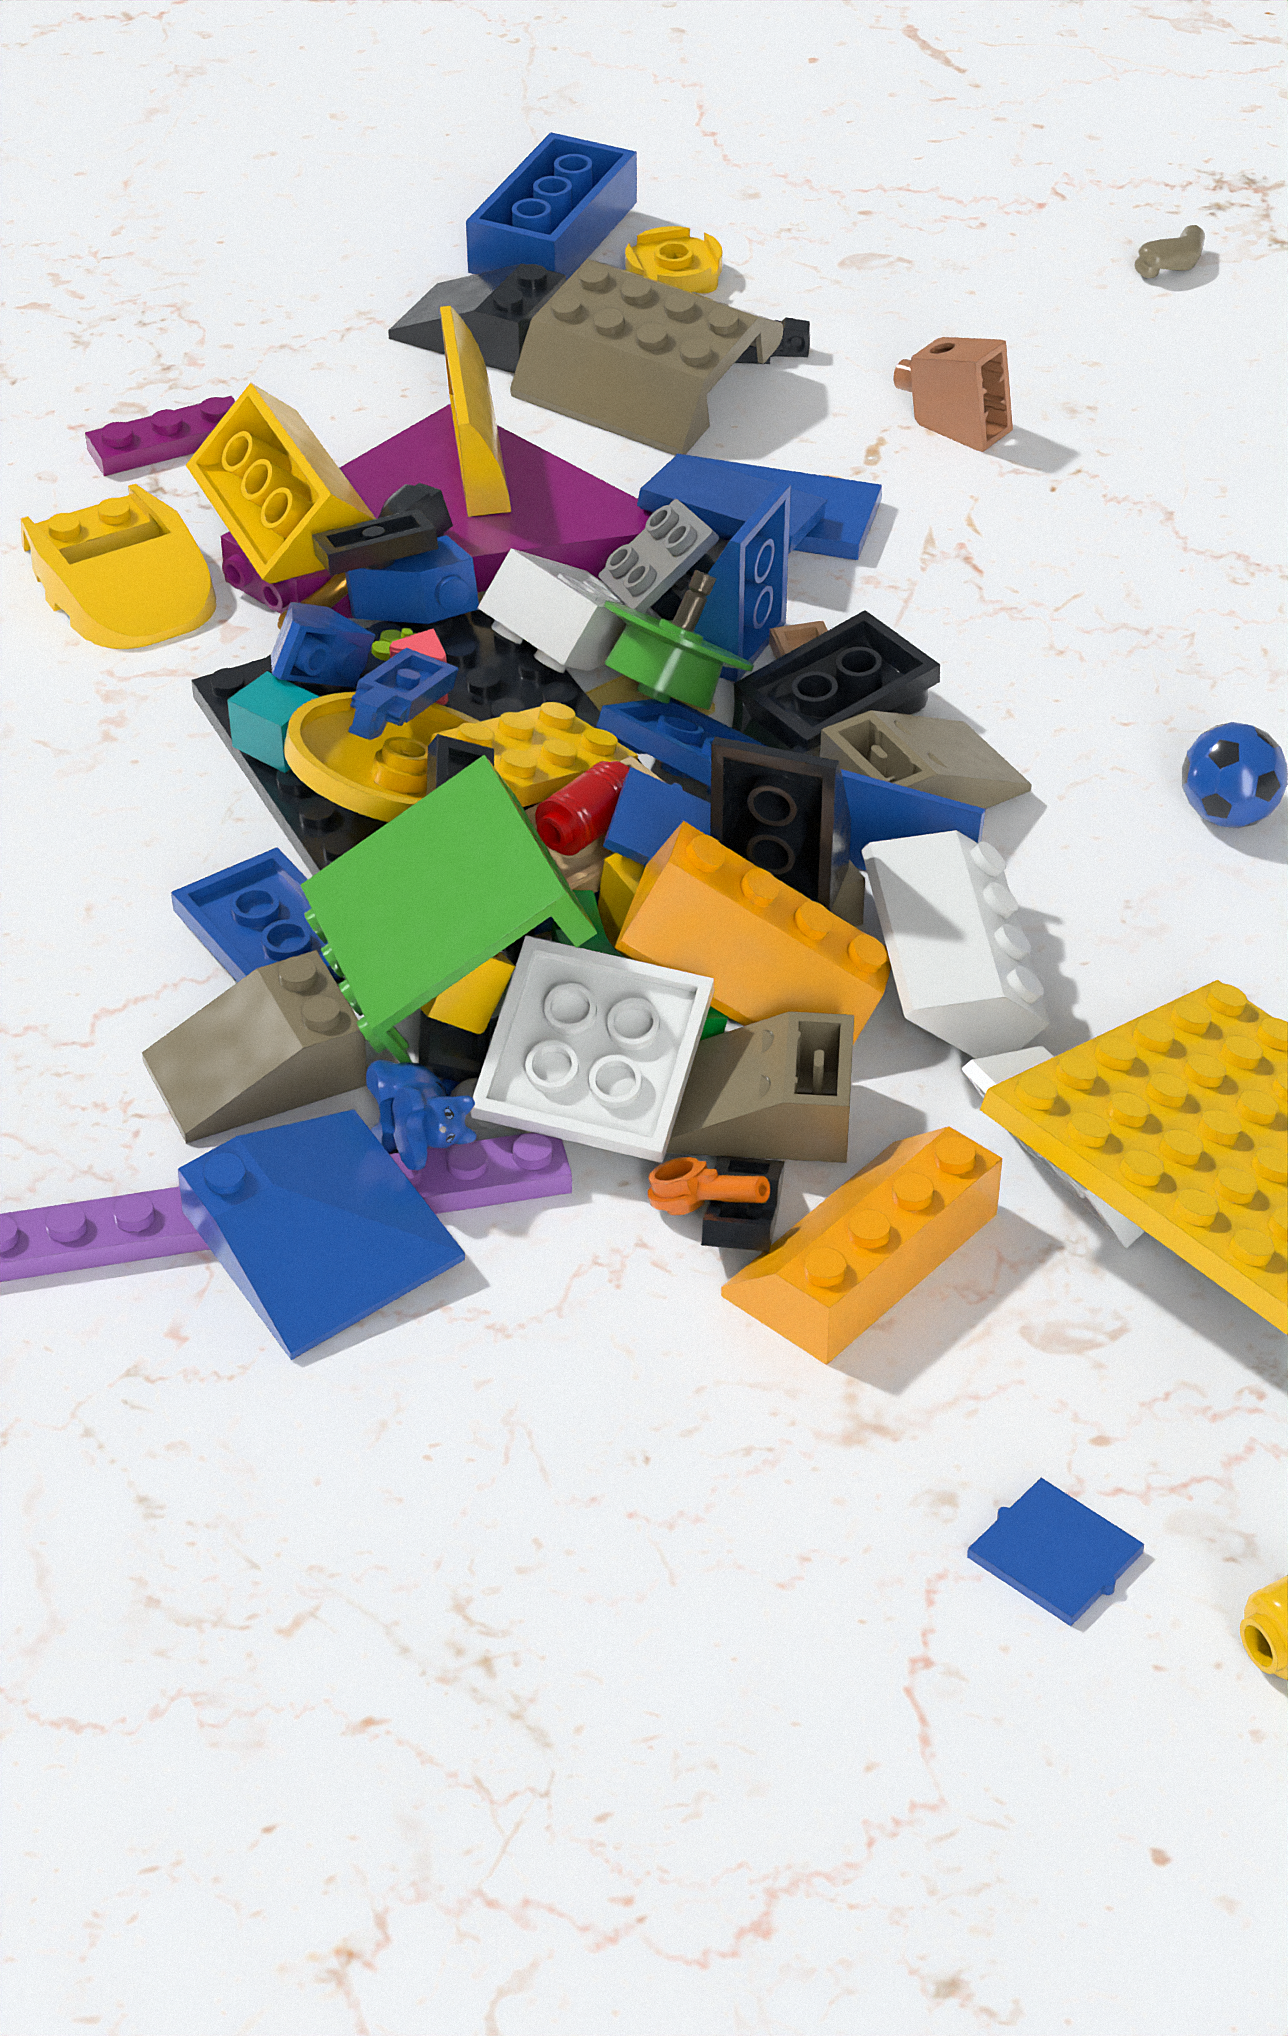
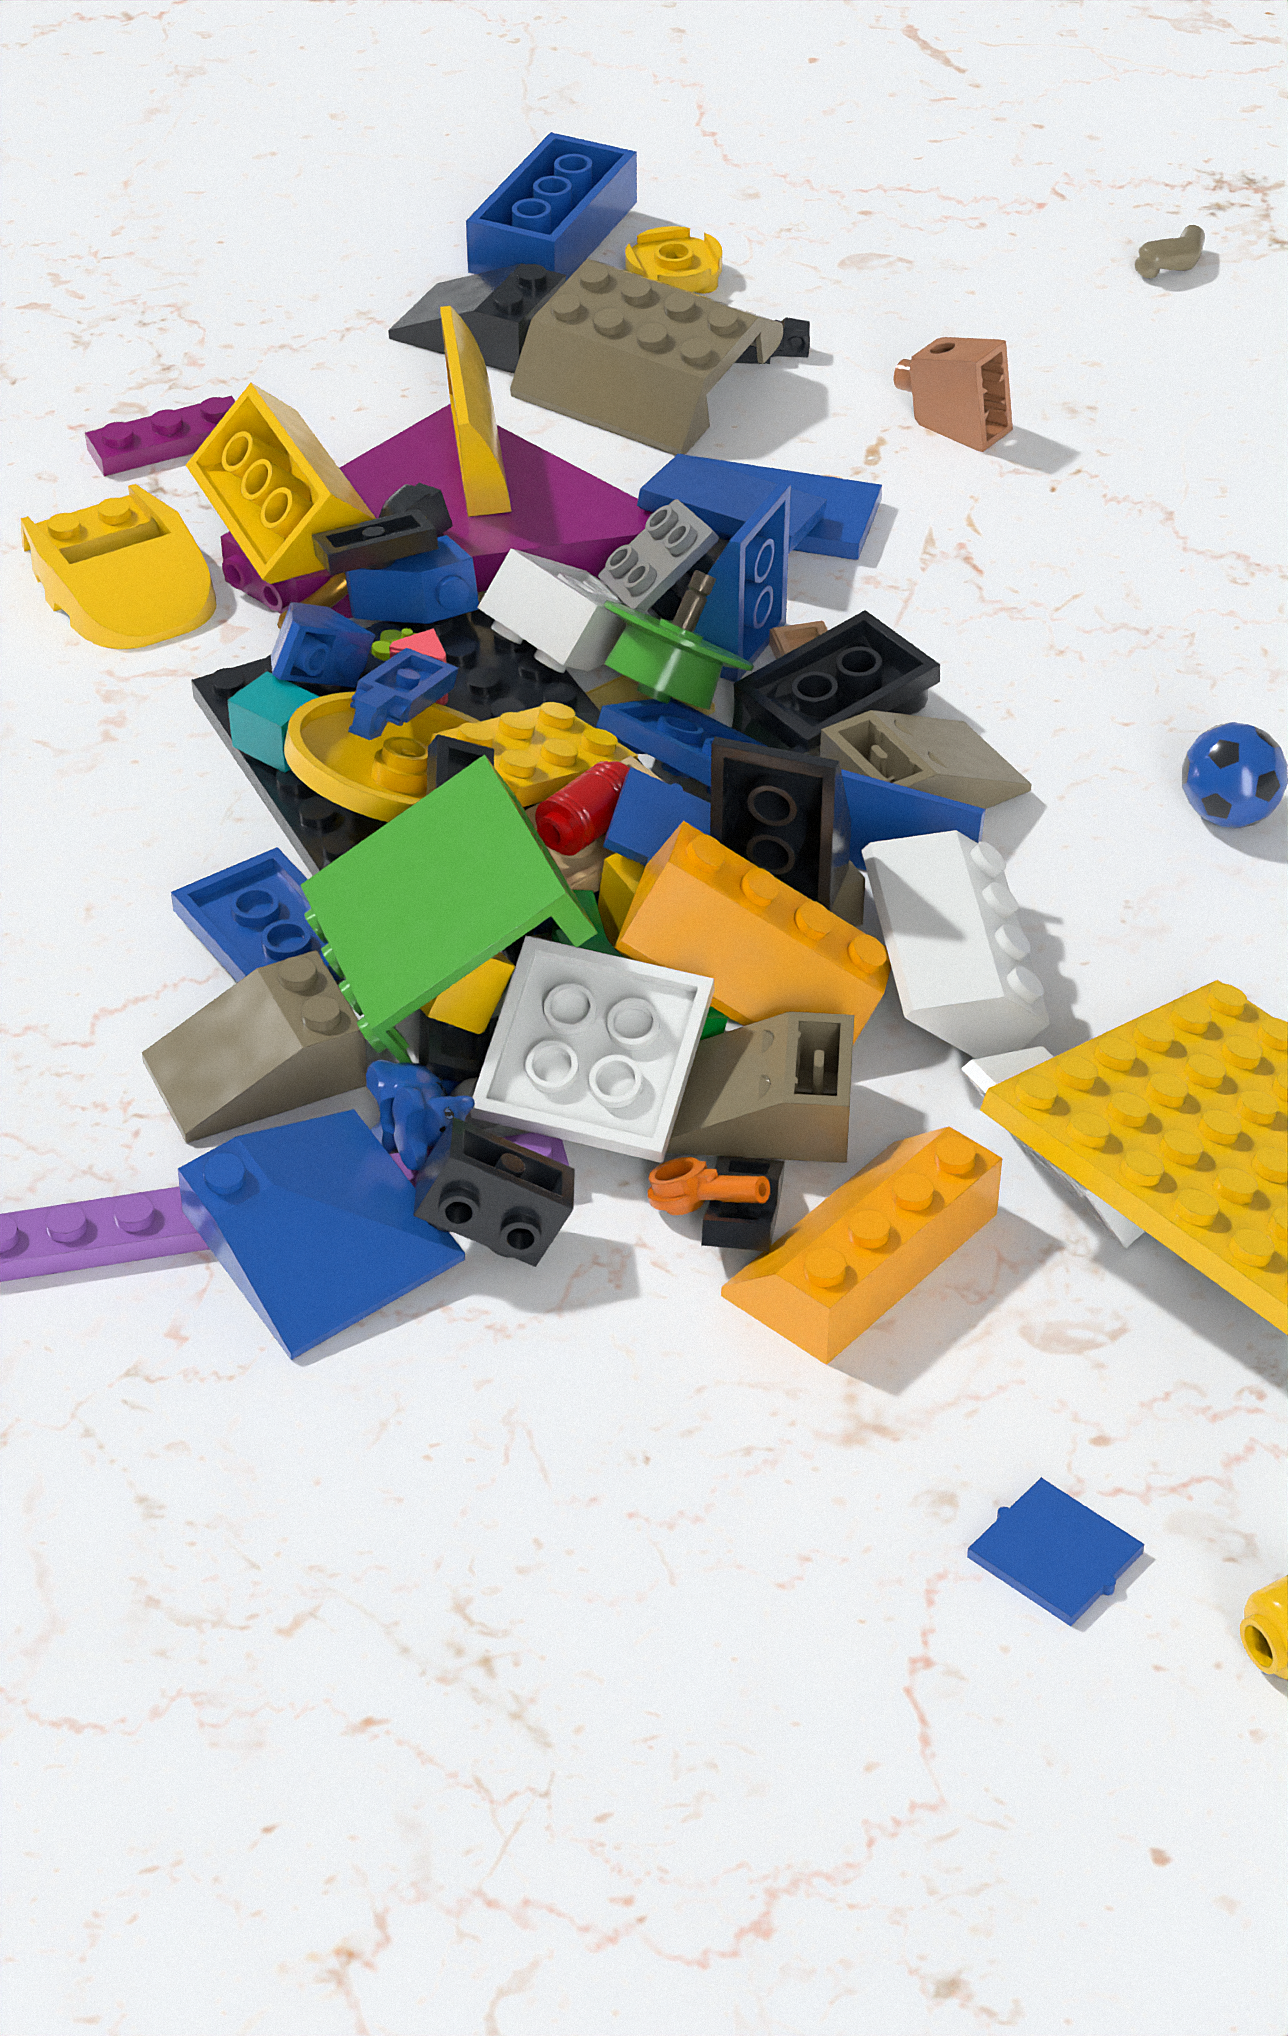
(494, 1192): none -> black brick

